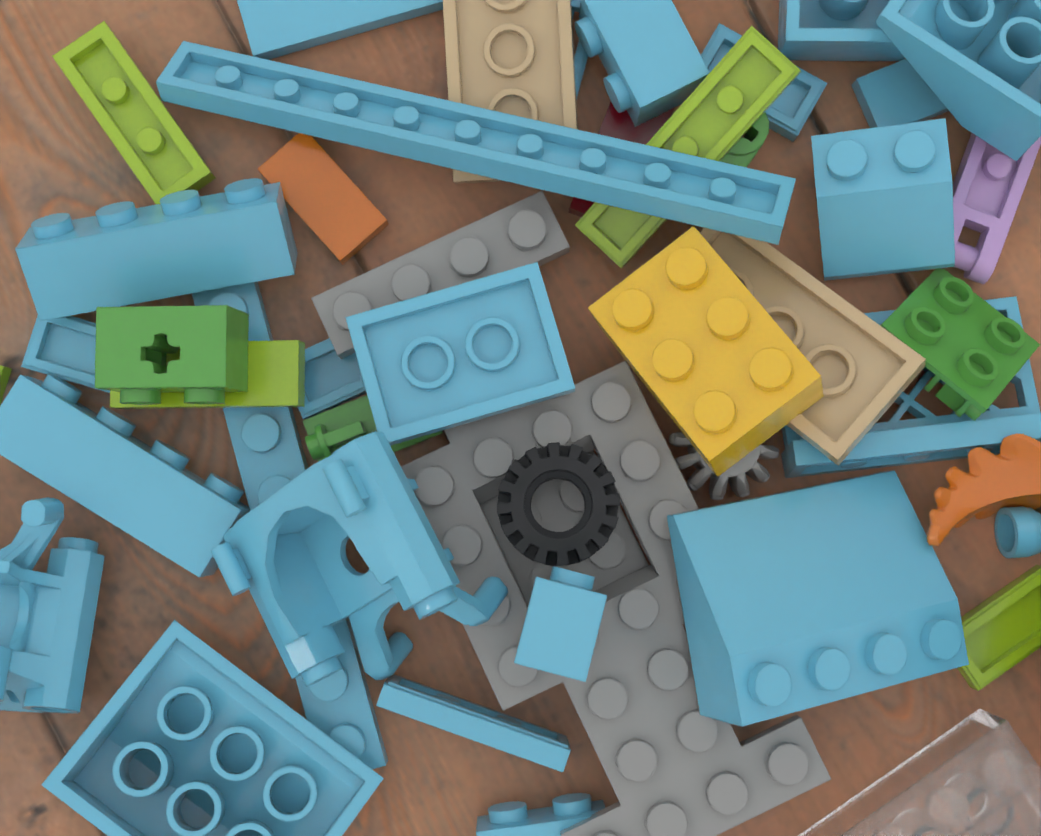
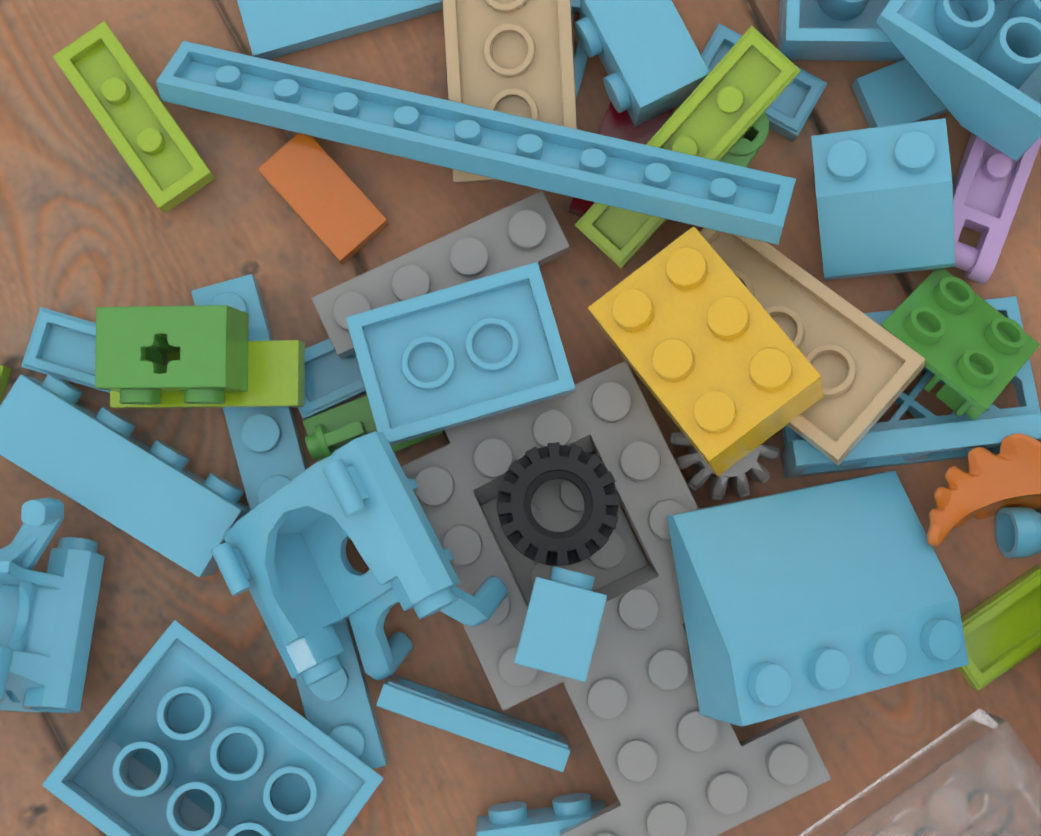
(157, 249): medium azure brick -> none

